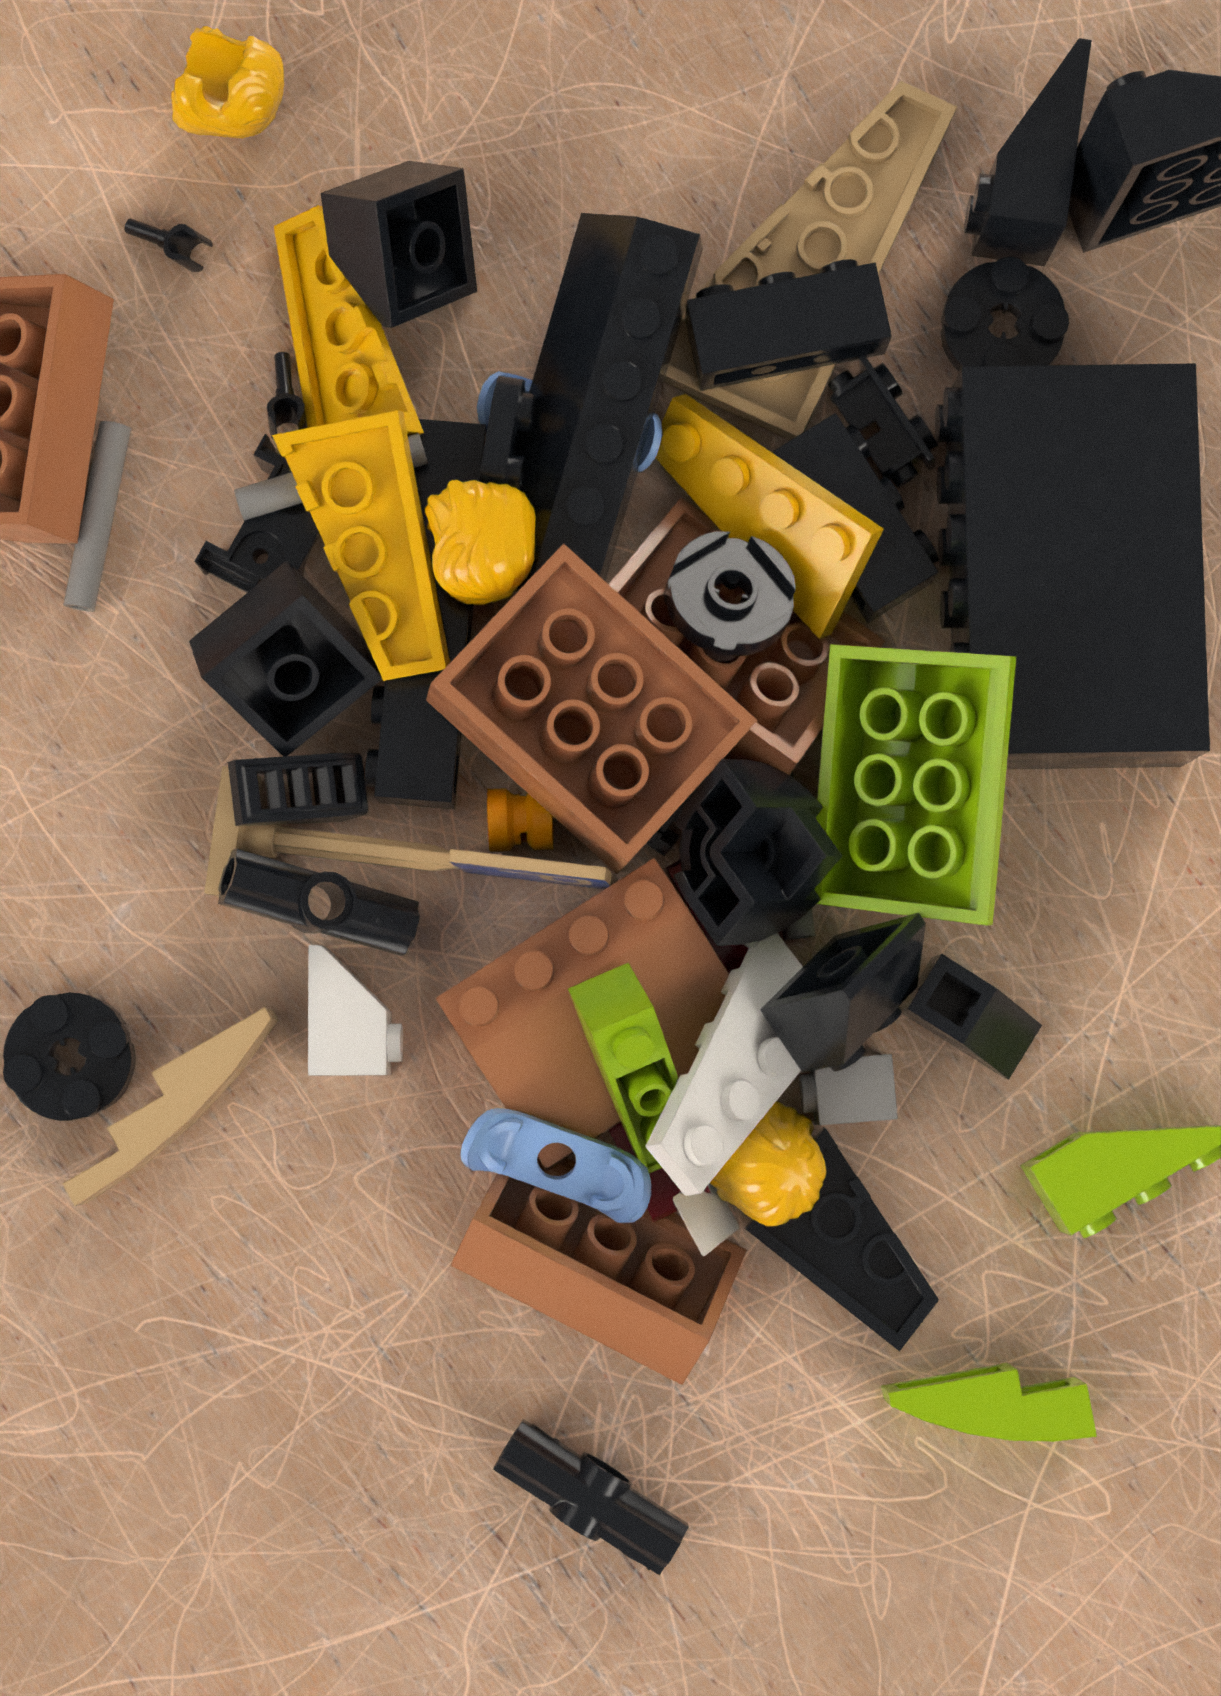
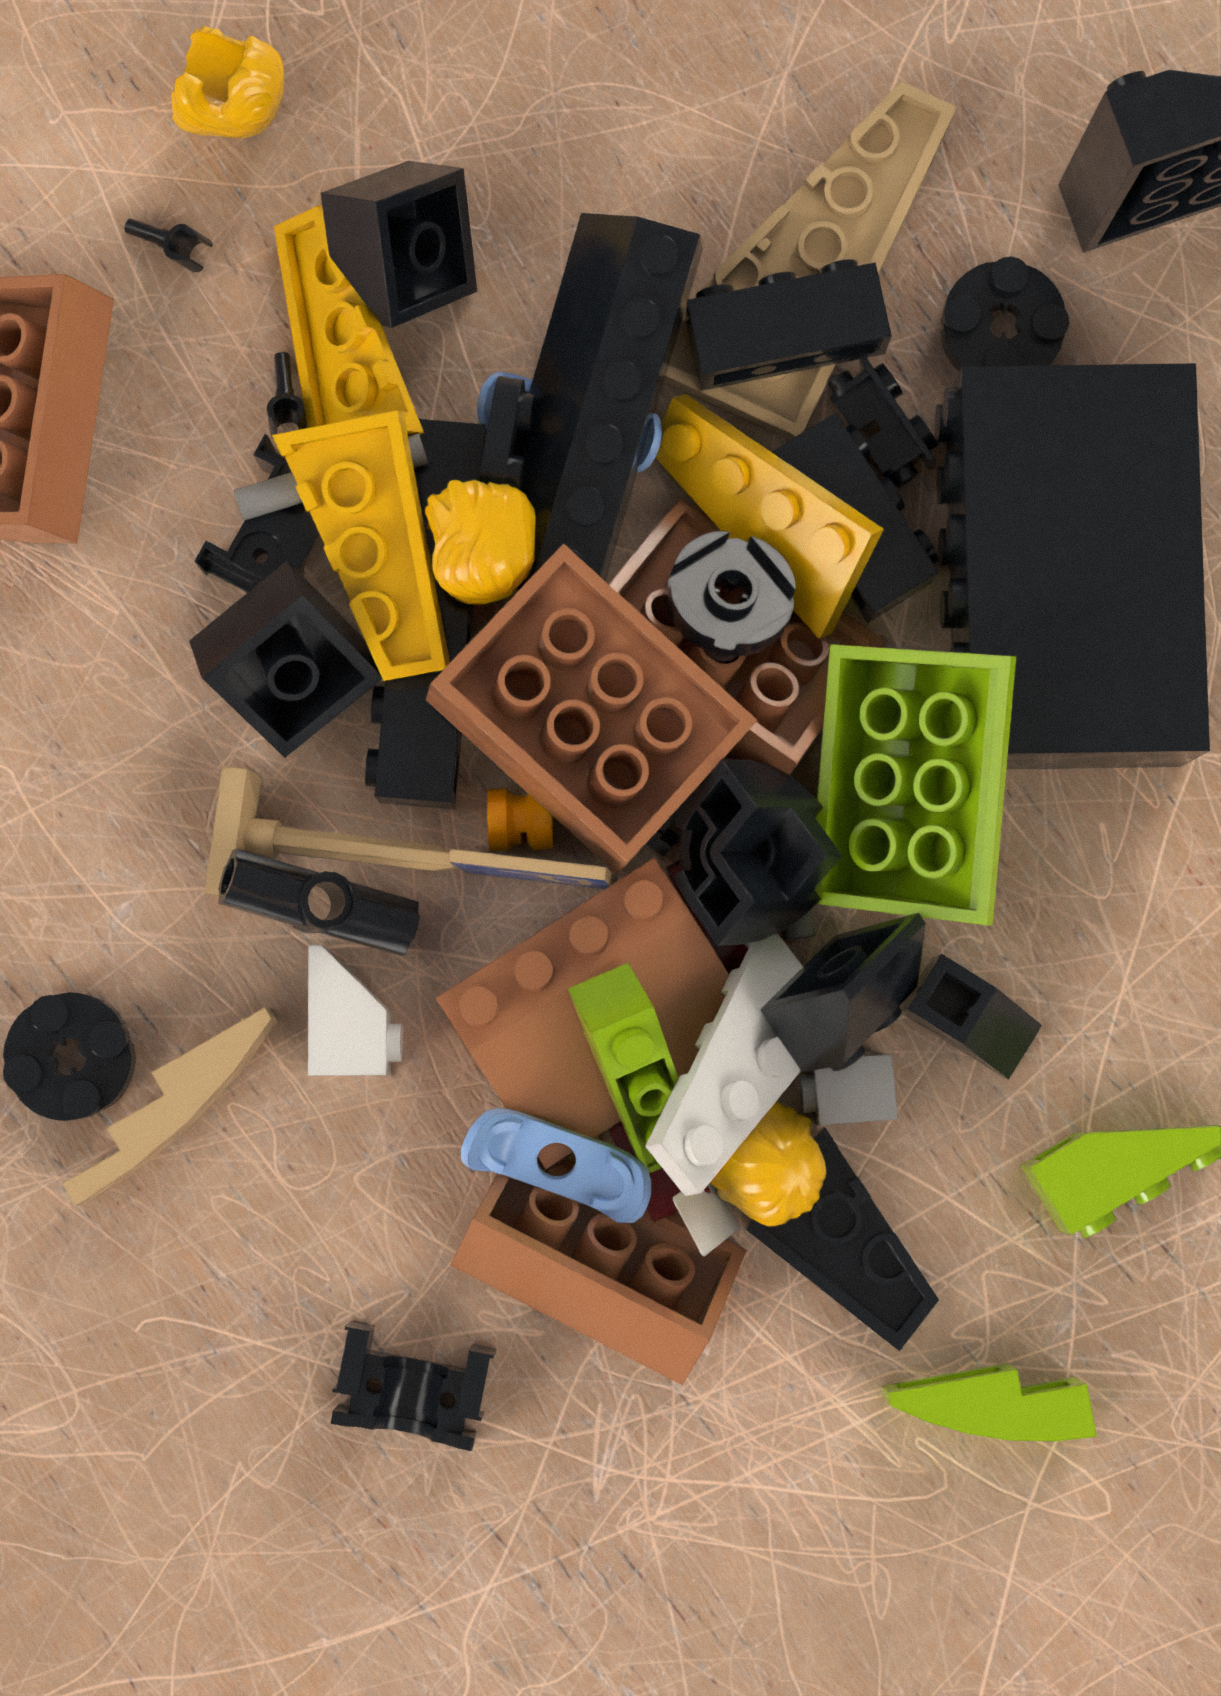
(97, 516): light grey piece -> none
(336, 784): black slope -> none
(409, 1391): none -> black piece
(591, 1497): black piece -> none
(1027, 193): black slope -> none

